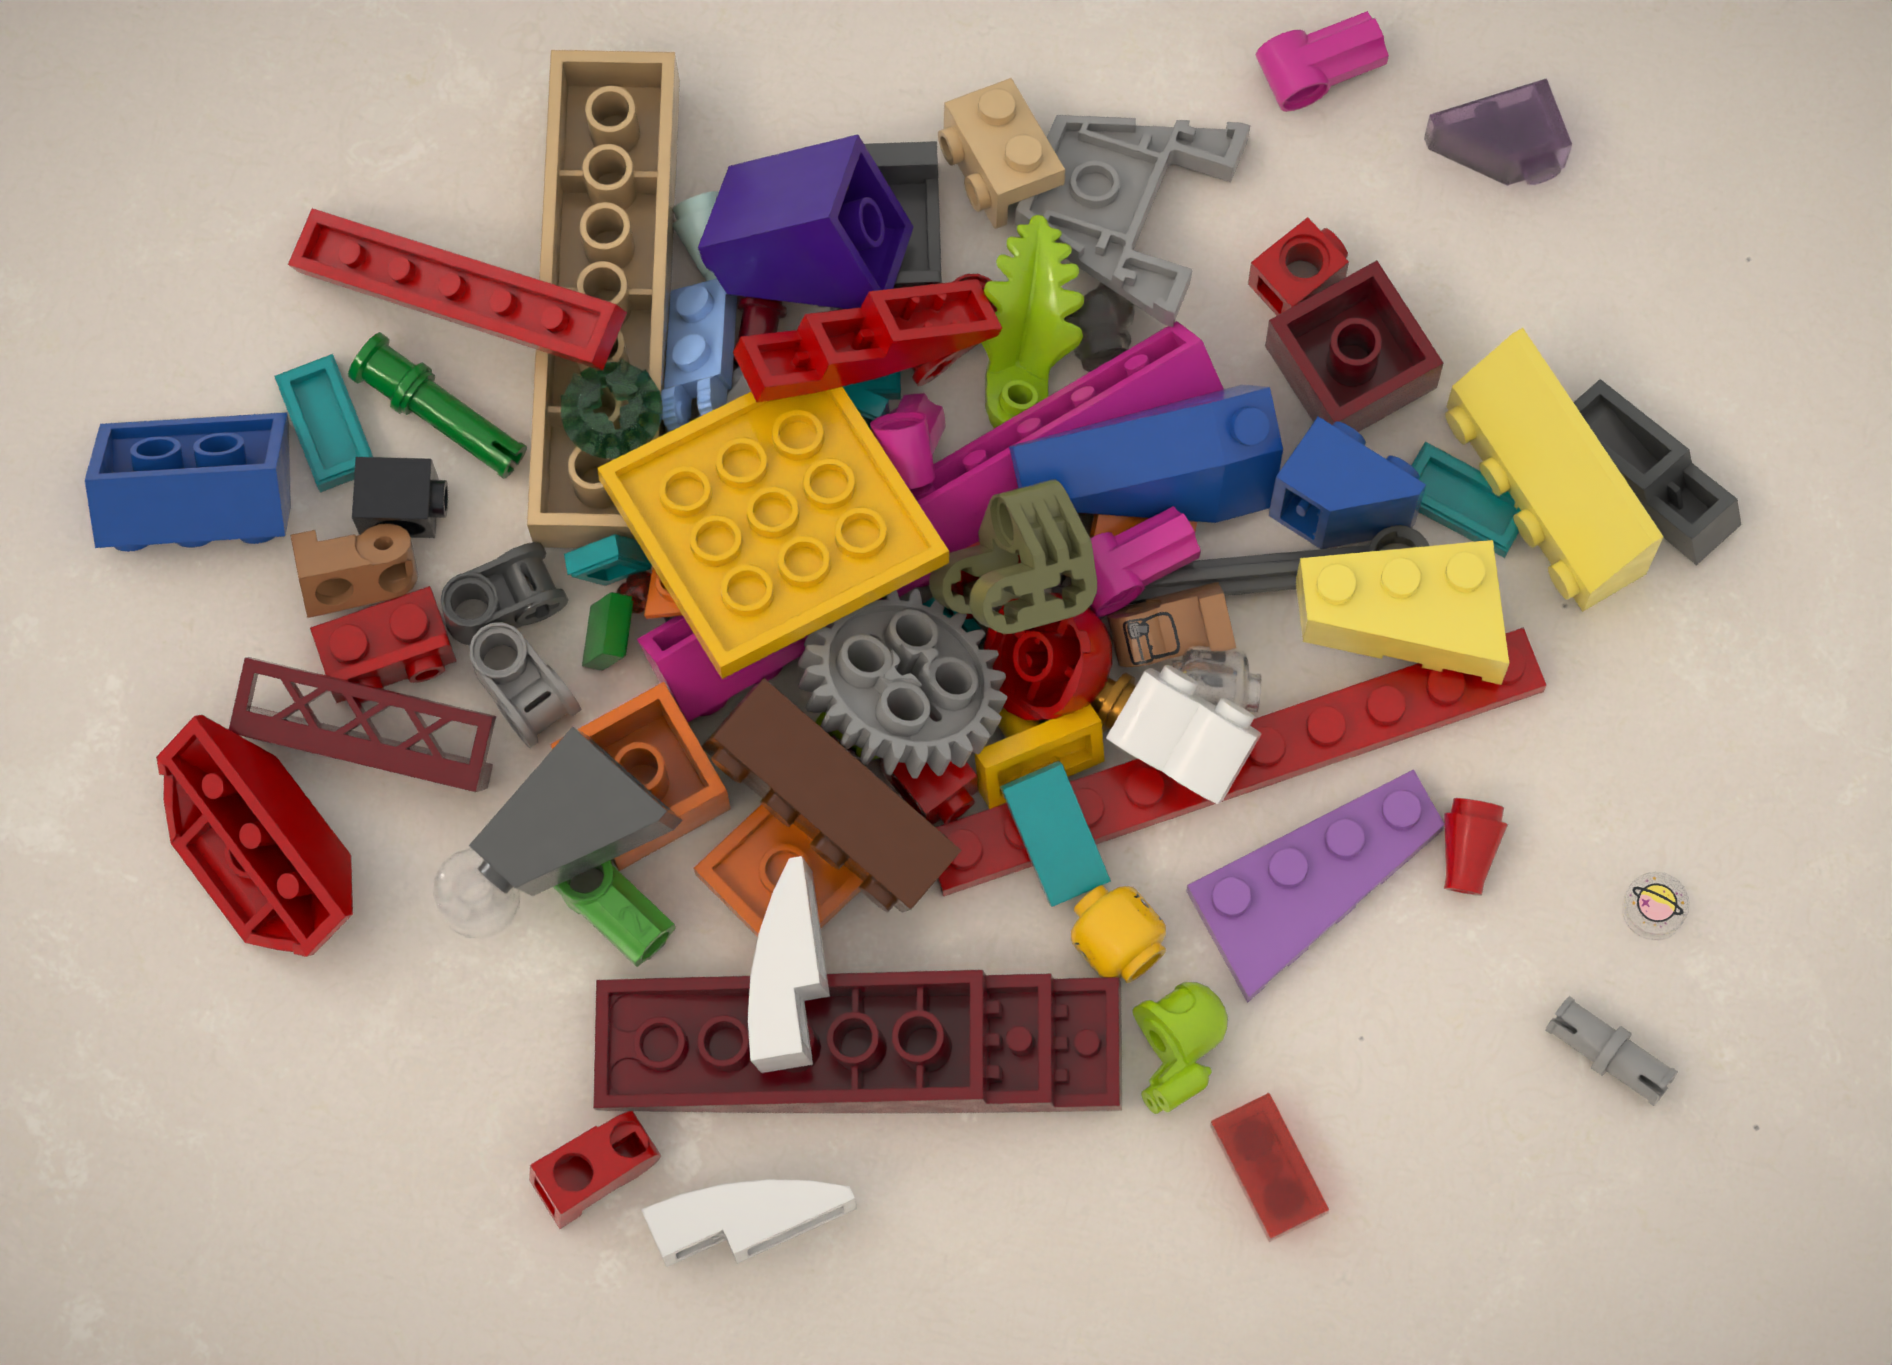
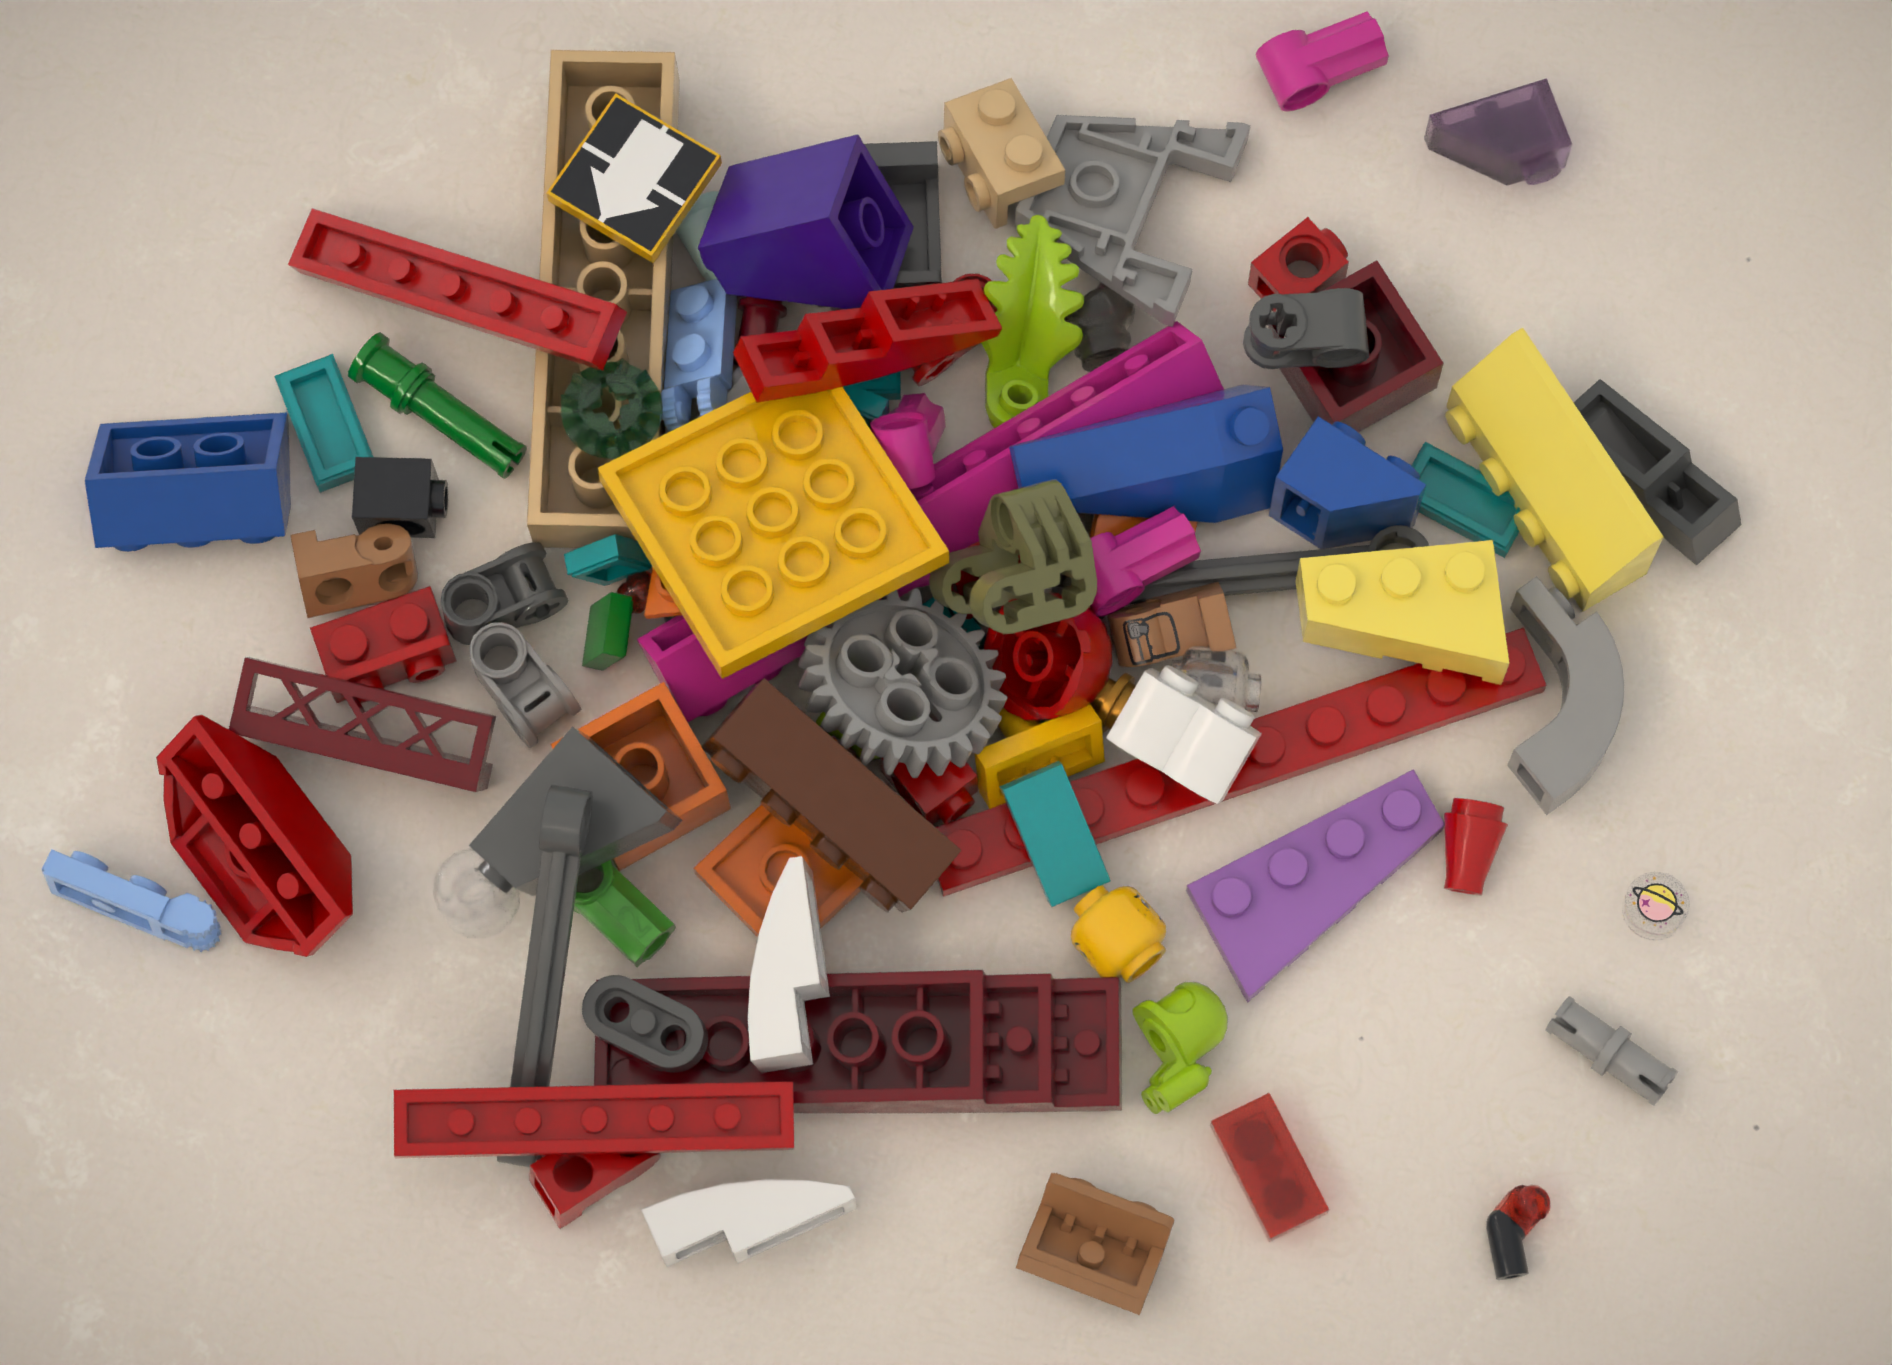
(132, 902): none -> light blue hinge
(562, 842): none -> dark grey piece
(593, 1119): none -> red plate
(634, 178): none -> tile
(647, 1025): none -> dark grey plate
(1096, 1242): none -> medium nougat bracket
(1316, 327): none -> dark grey piece
(1510, 1224): none -> arm
(1571, 747): none -> light grey arch

